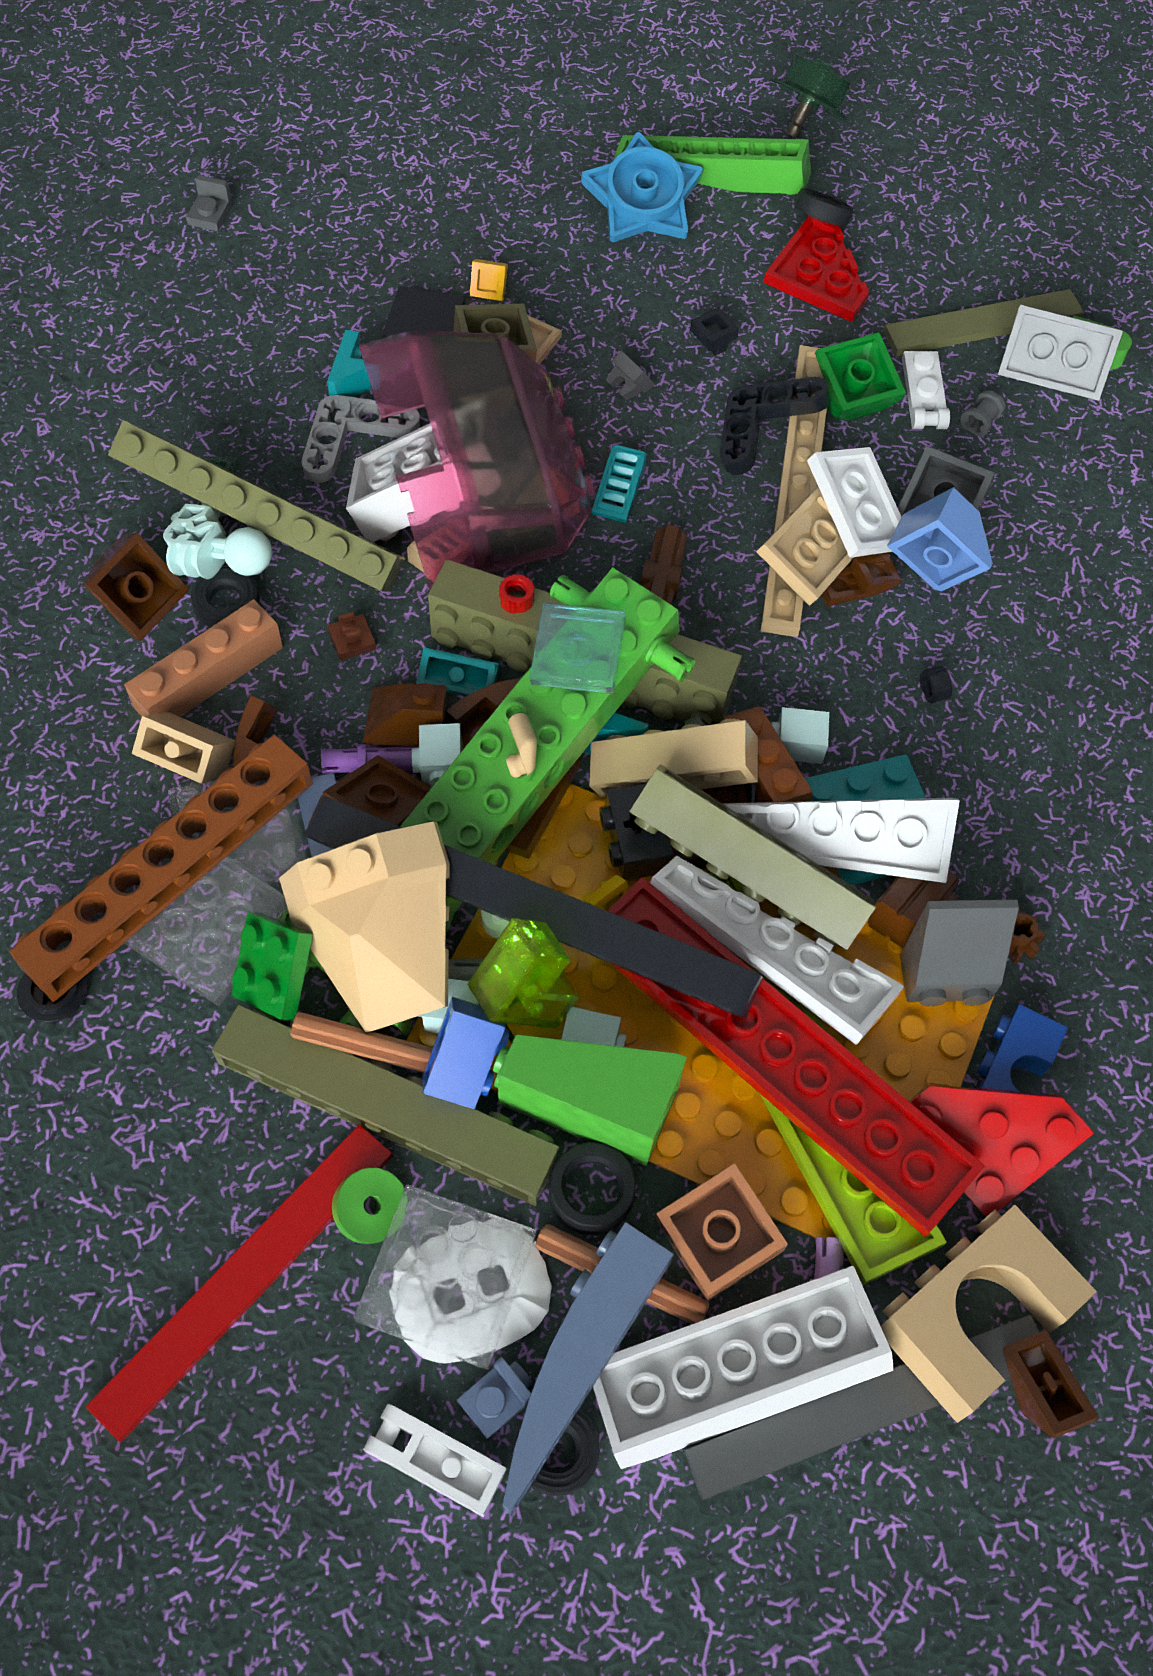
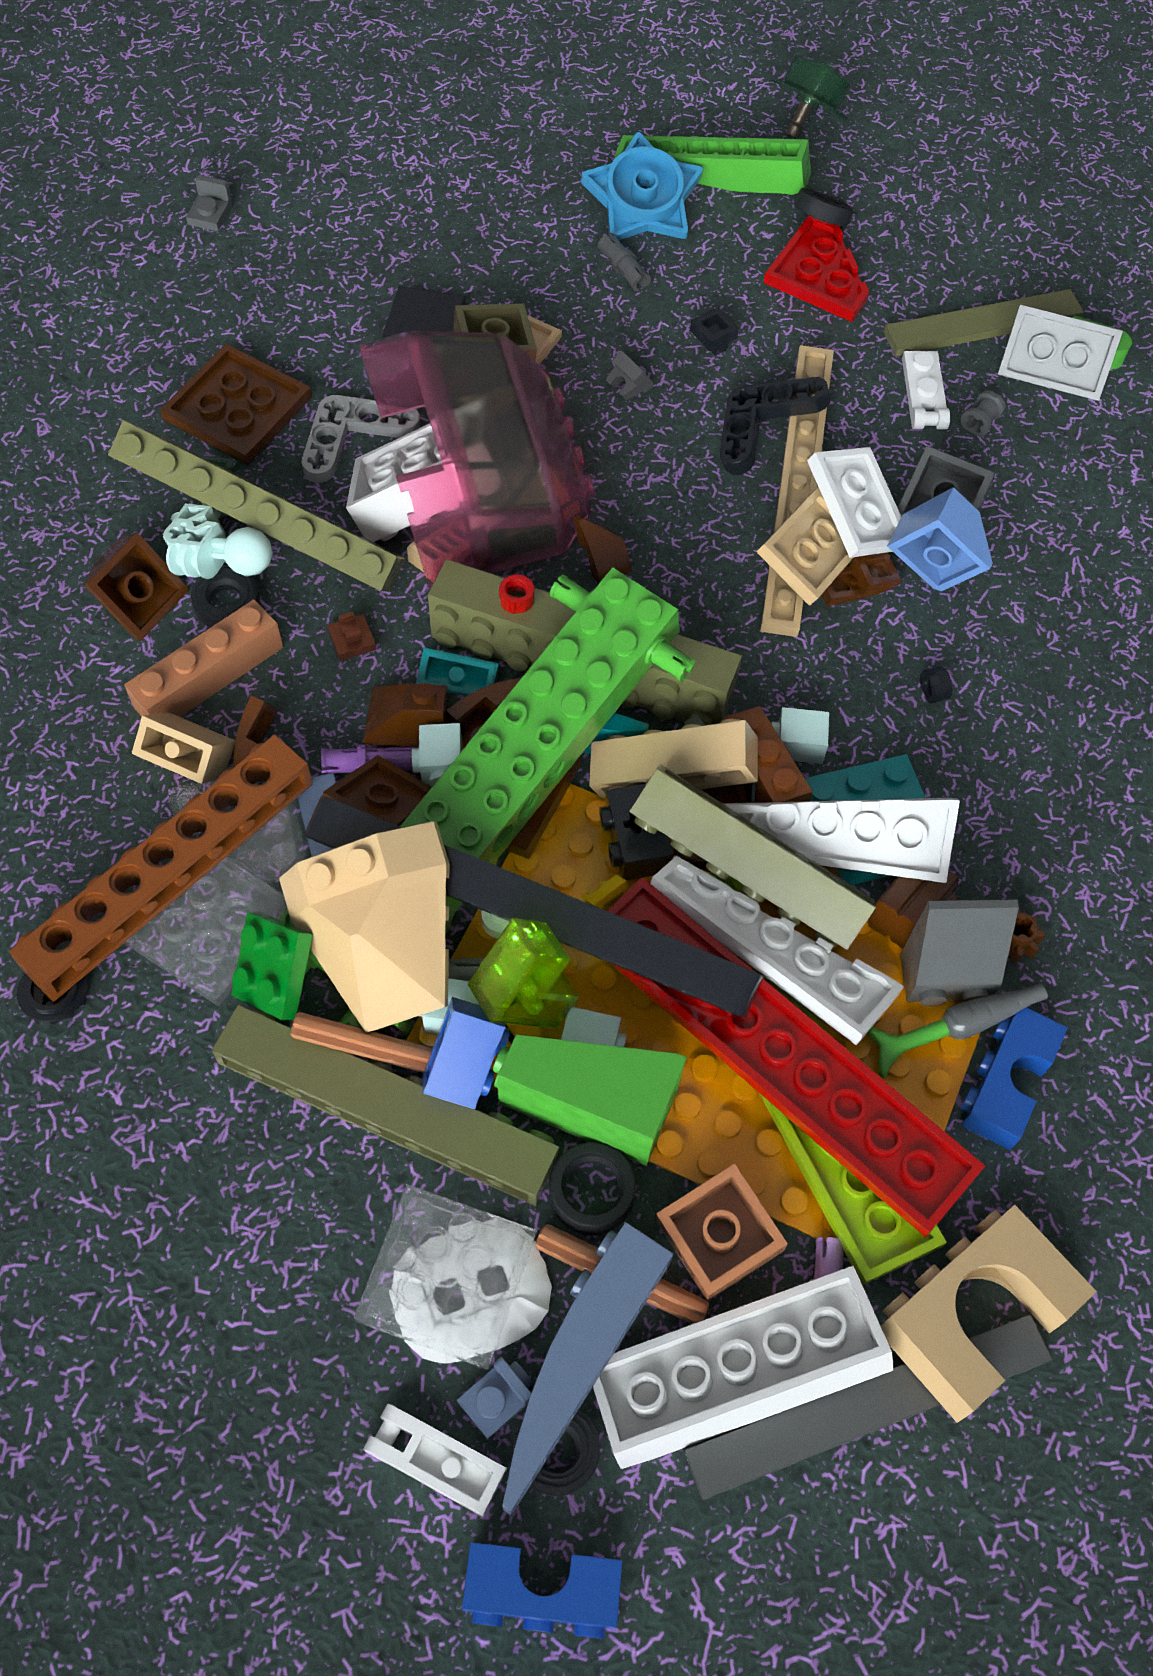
(231, 1289): red tile -> none
(236, 403): none -> reddish brown plate
(348, 371): teal slope -> none
(349, 1204): bright green piece -> none
(488, 279): yellow tile -> none
(526, 743): tan arm -> none
(578, 648): clear light blue tile -> none
(585, 1601): none -> blue arch
(603, 548): none -> reddish brown slope
(624, 261): none -> dark grey pin
(624, 463): teal slope -> none
(664, 569): reddish brown piece -> none
(859, 377): green slope -> none
(957, 1022): none -> dark grey piece
(1007, 1132): red plate -> none
(1046, 1386): reddish brown slope -> none

